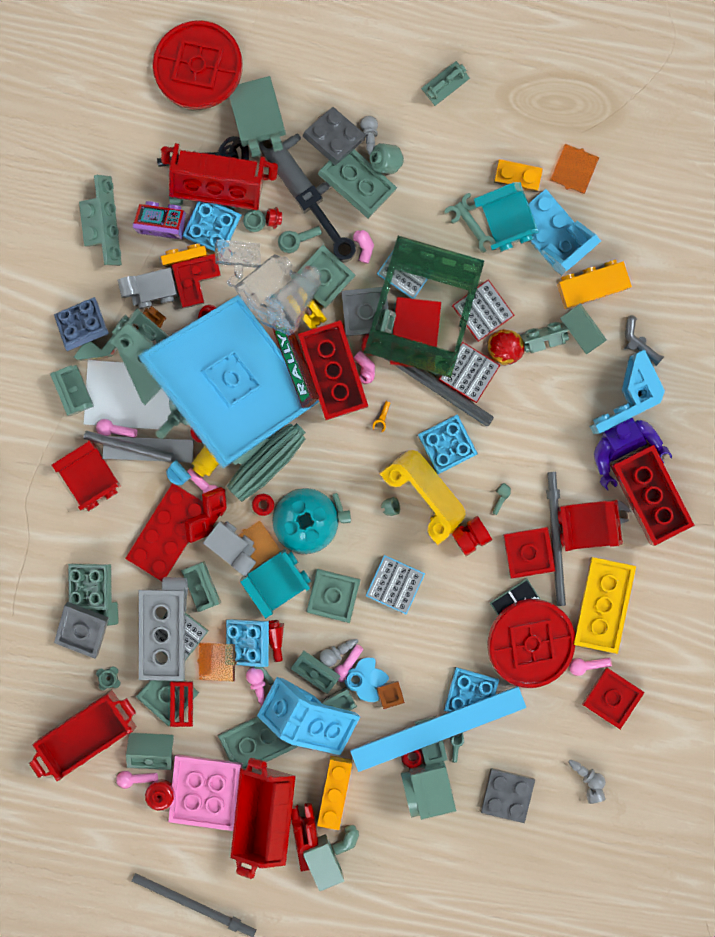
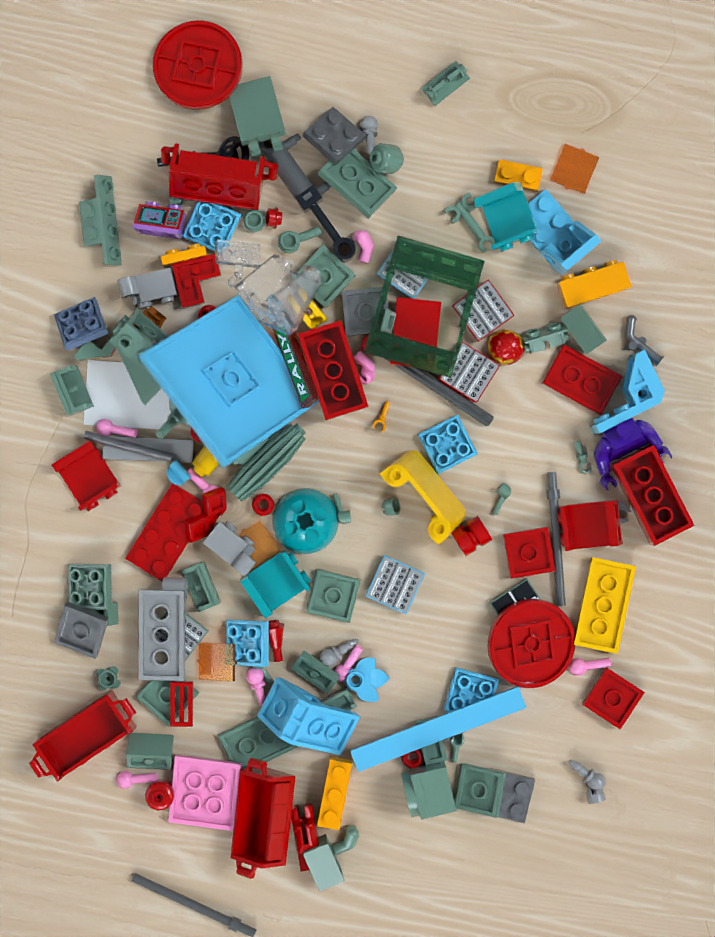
(390, 694): dark orange plate -> none
(480, 790): none -> sand green tile
(581, 456): none -> sand green hand
(582, 379): none -> red tile

